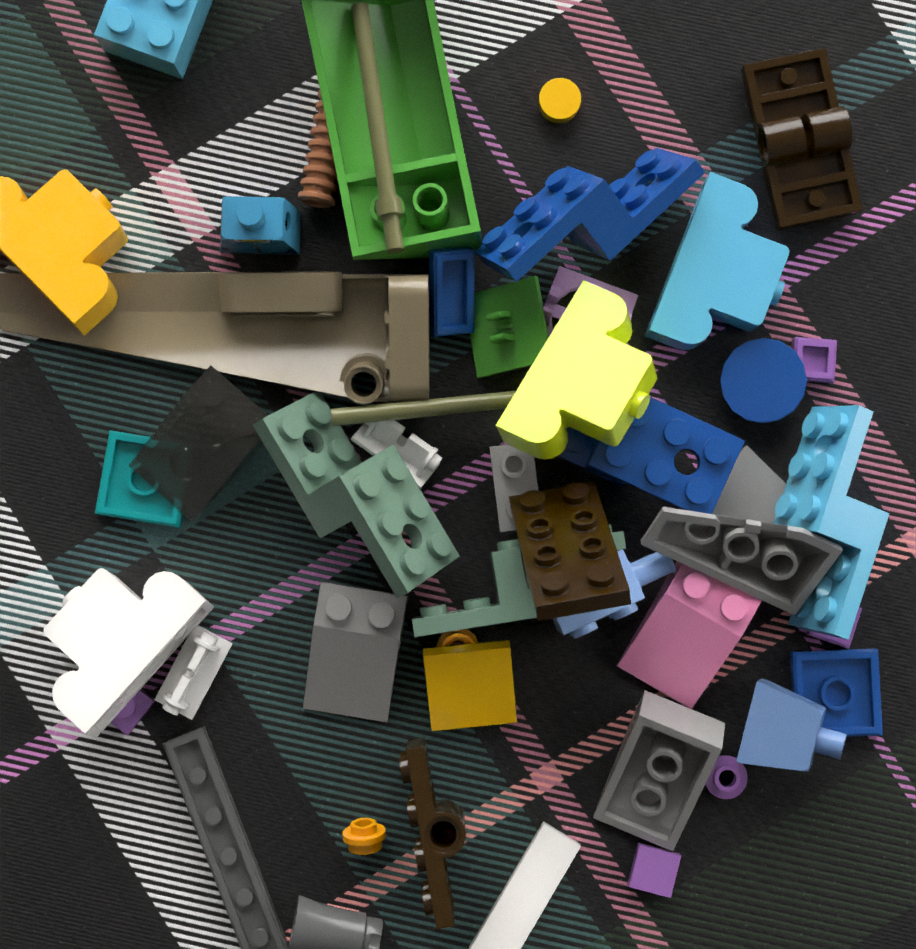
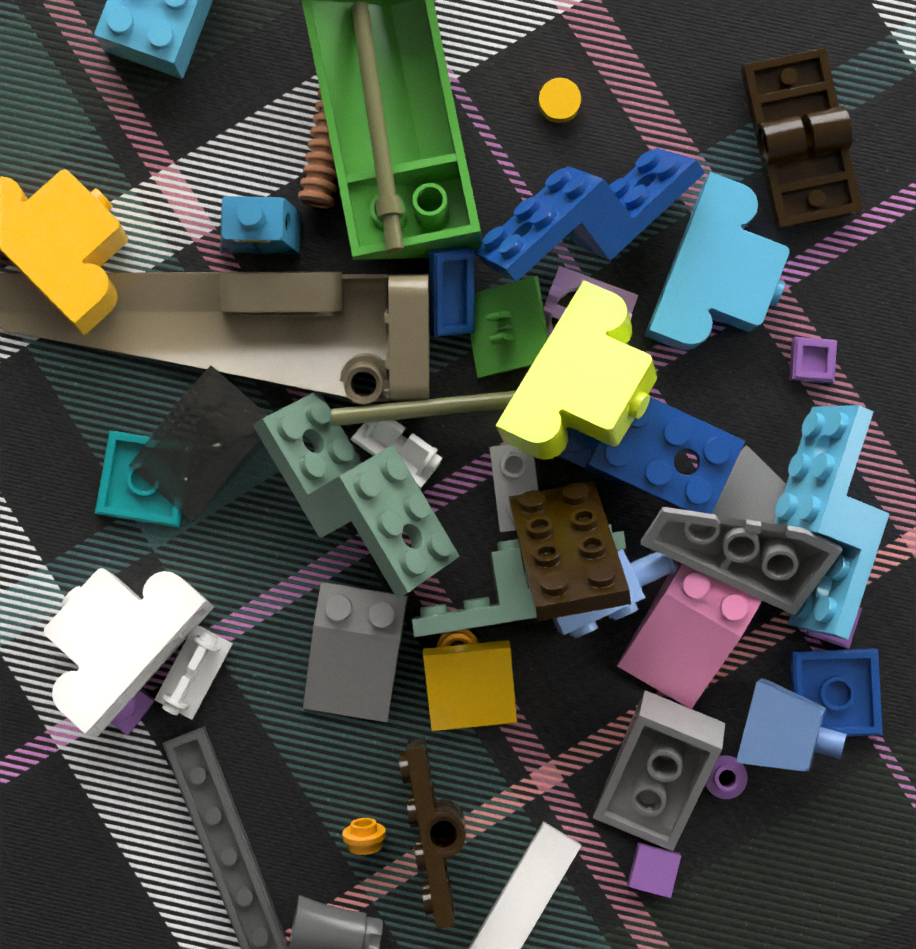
(763, 380): blue tile -> none

